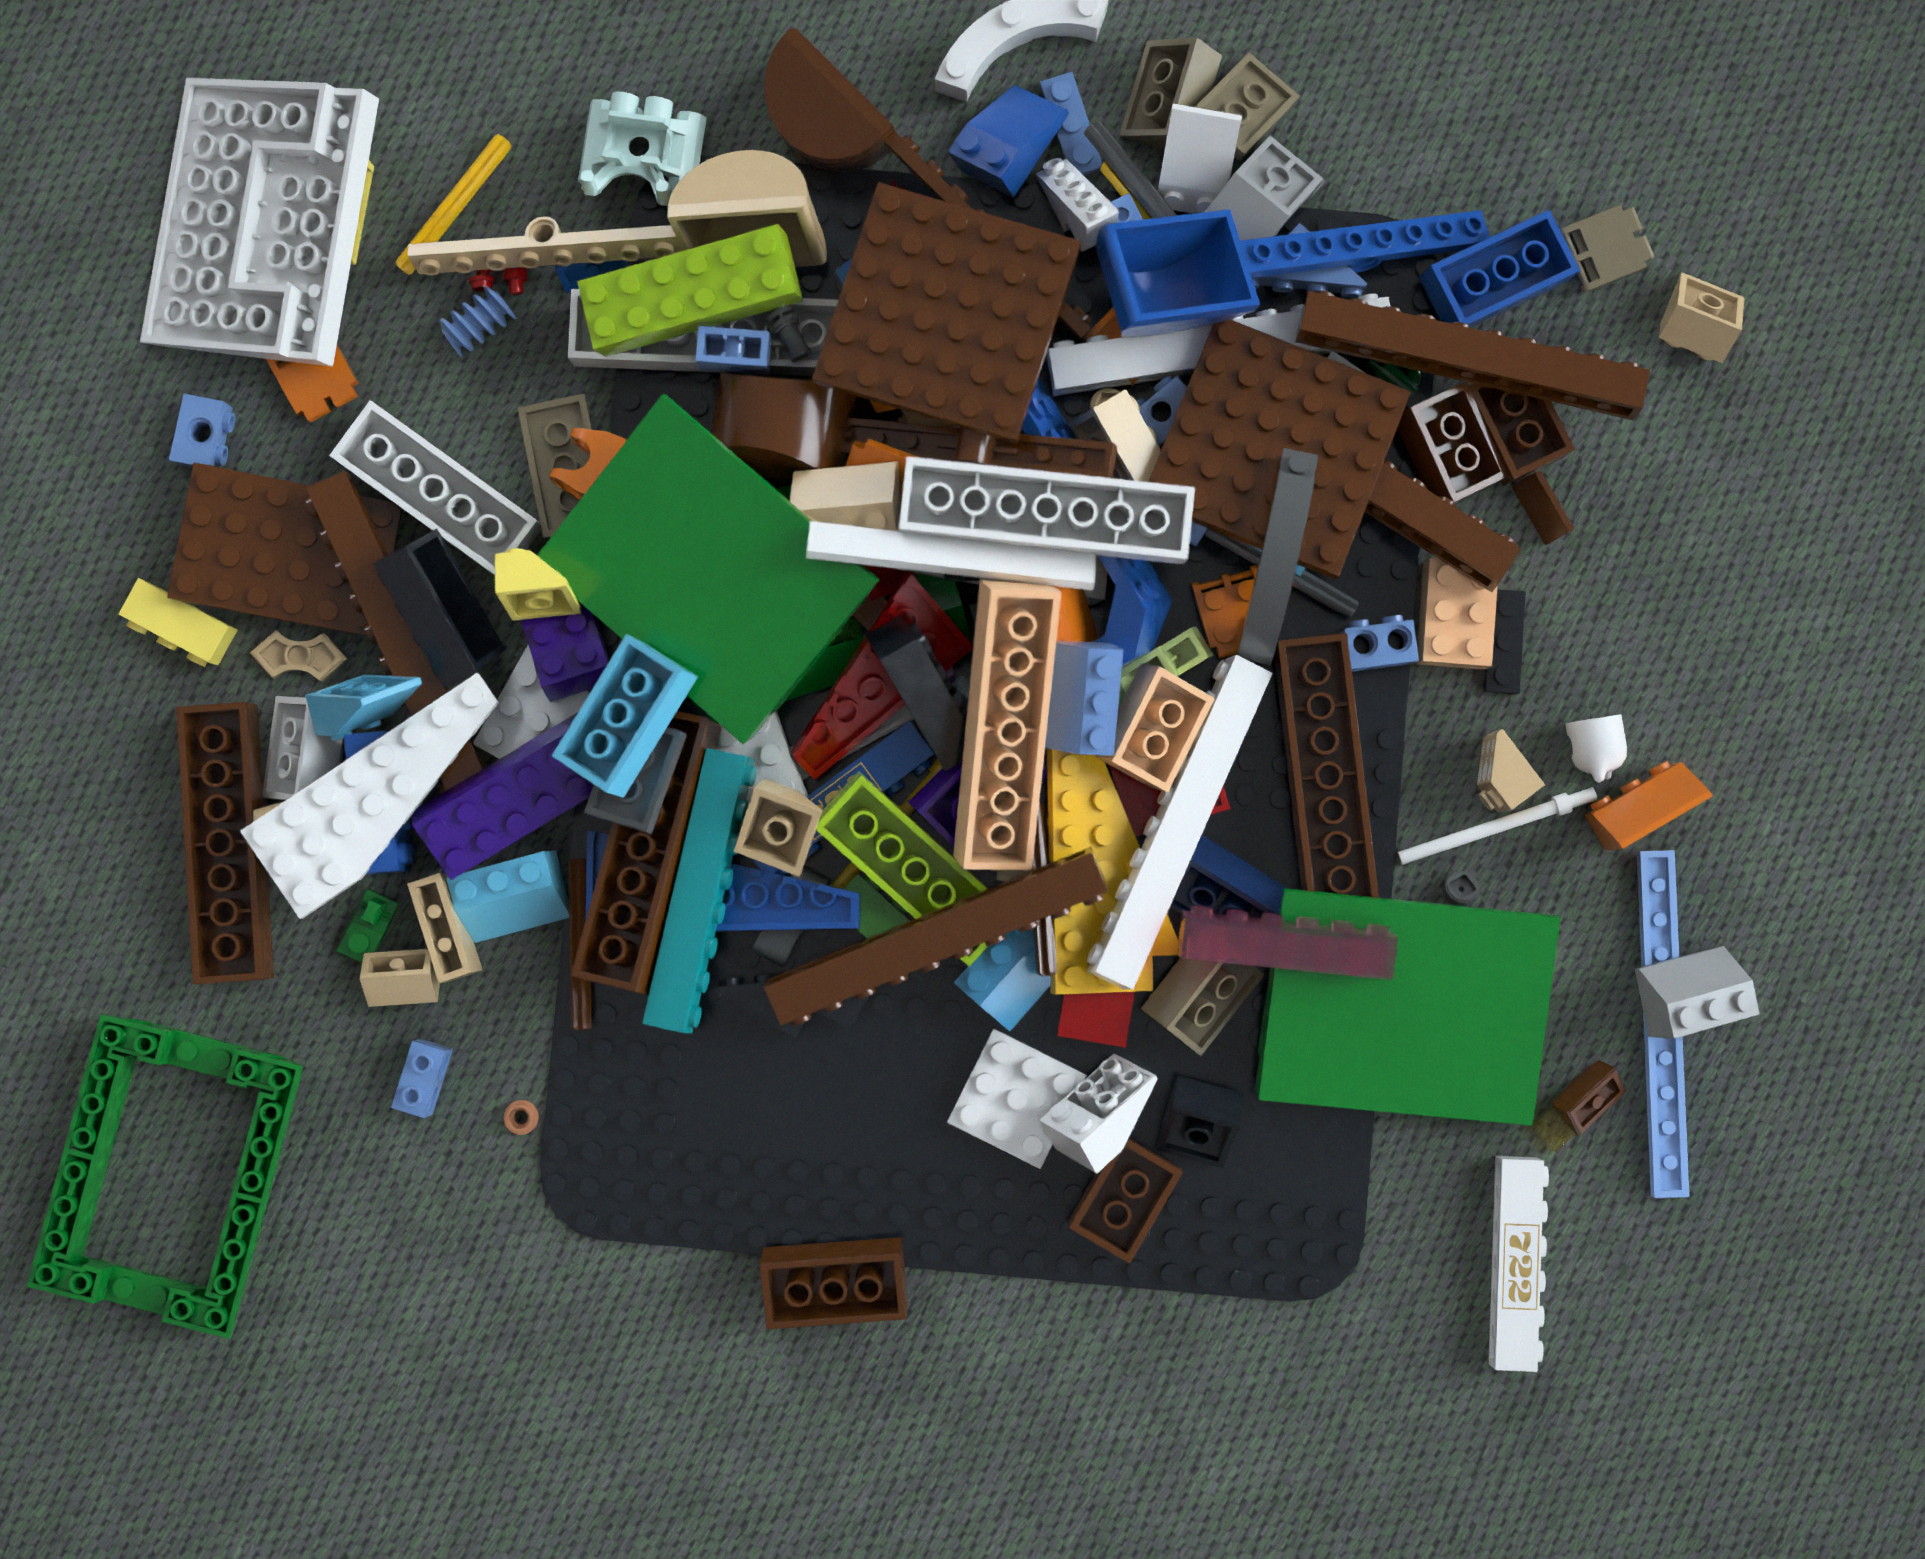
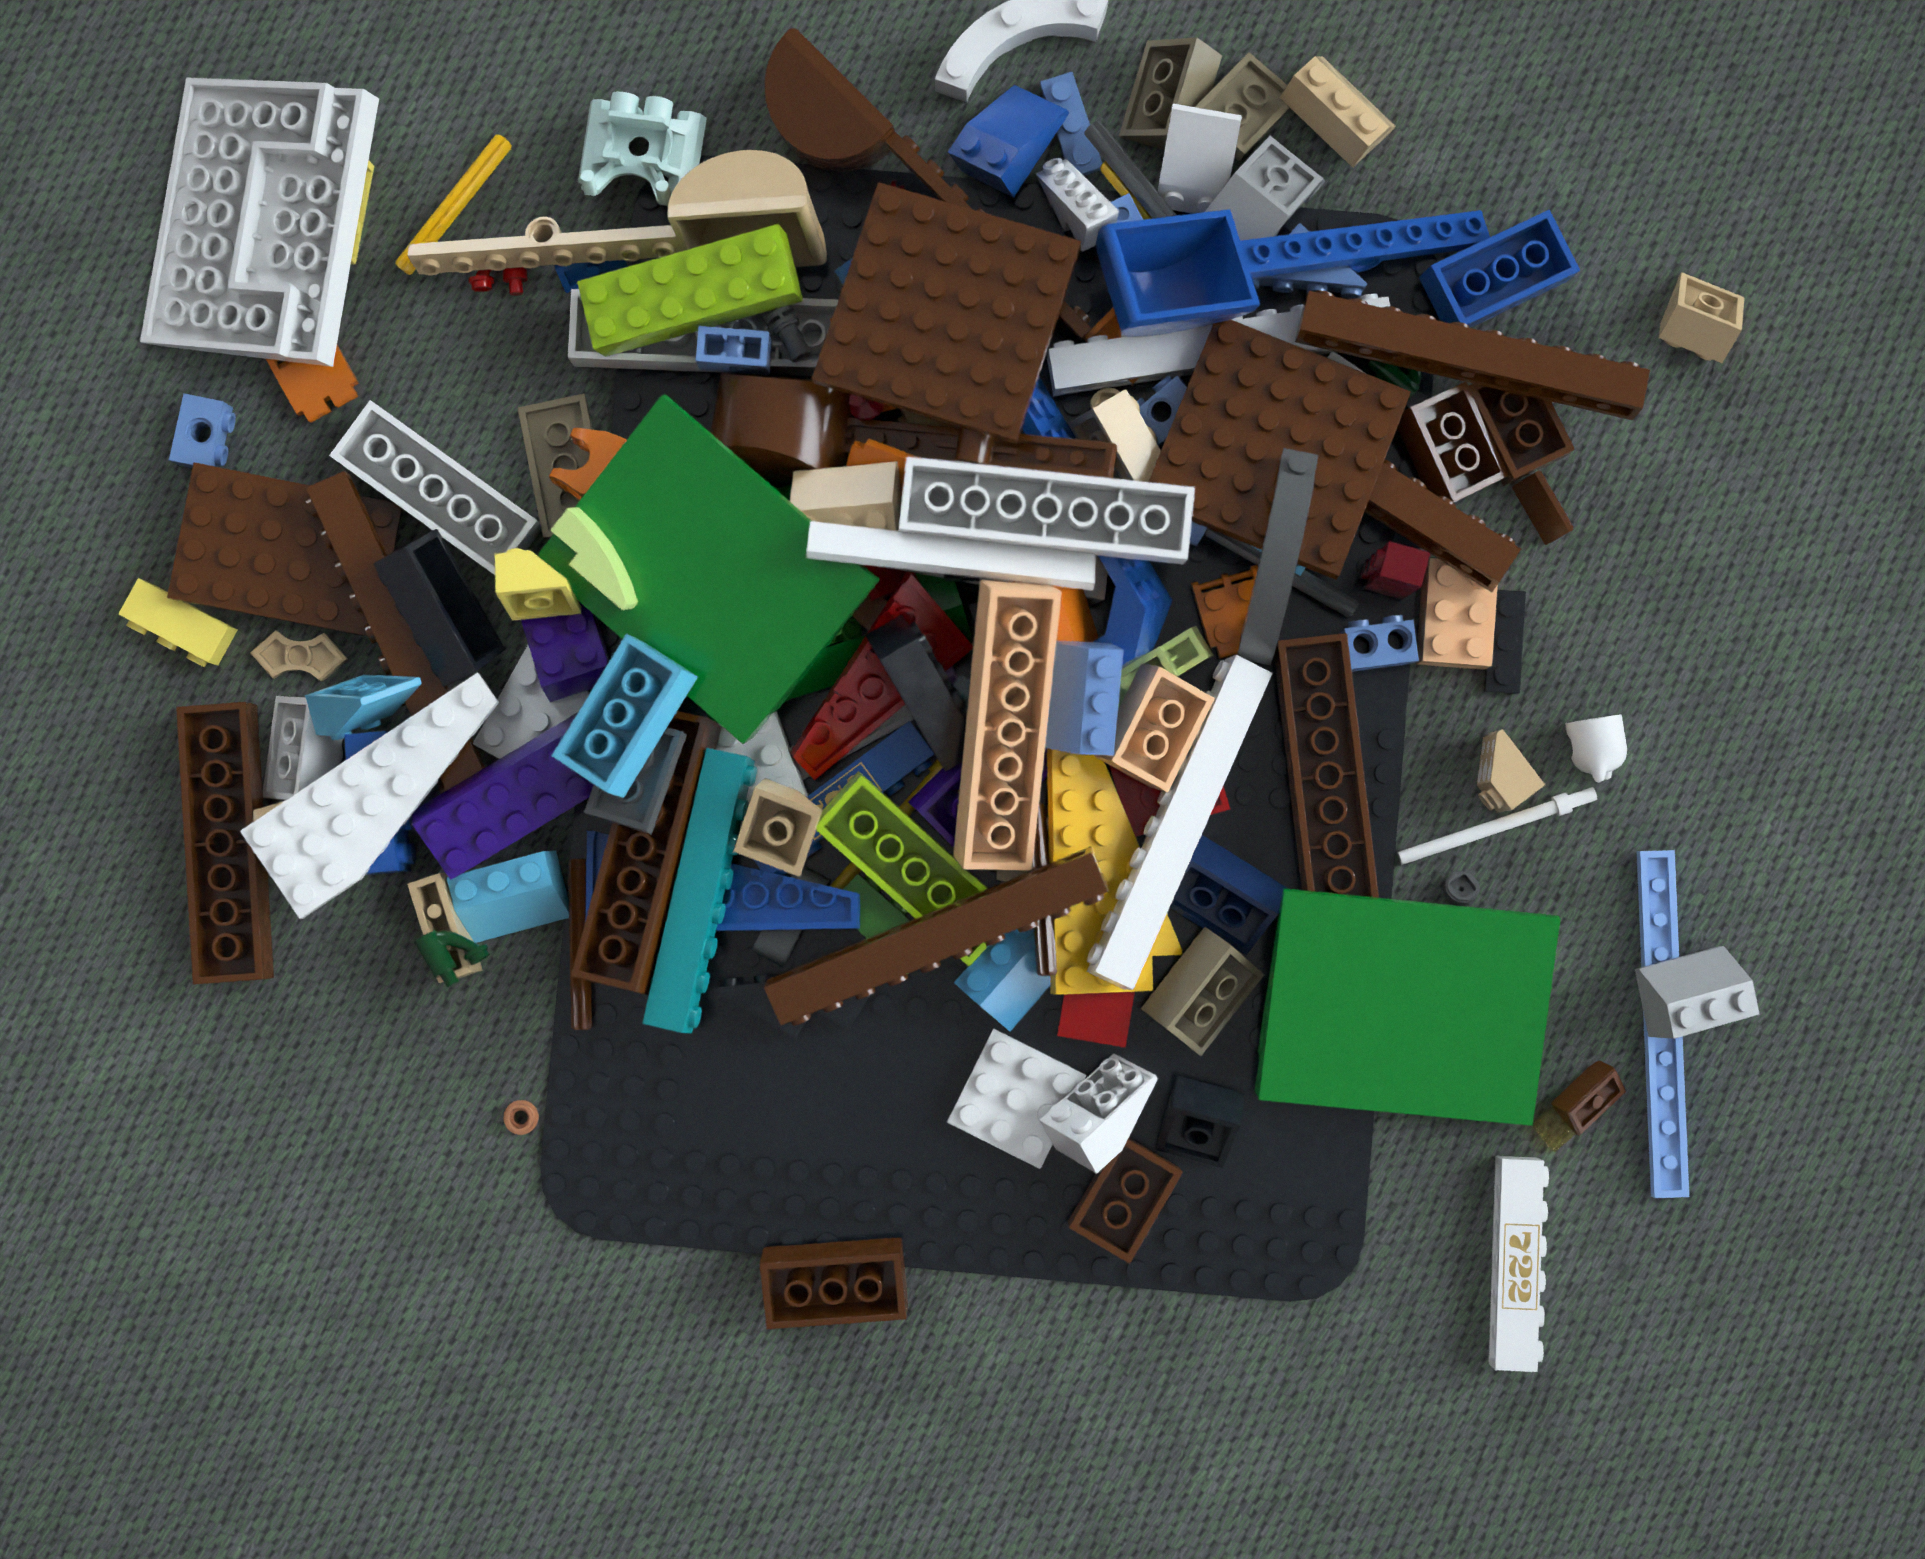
(77, 1187): green slope -> none
(368, 925): green hinge -> none
(399, 978): tan brick -> none
(422, 1078): medium blue brick -> none
(434, 951): none -> dark green plant
(476, 320): medium blue piece -> none
(595, 557): none -> yellowish green slope
(863, 408): none -> dark red plate
(1287, 944): clear pink brick -> none
(1336, 110): none -> tan slope
(1395, 570): none -> dark red brick
(1607, 247): dark tan plate -> none
(1646, 805): orange slope -> none

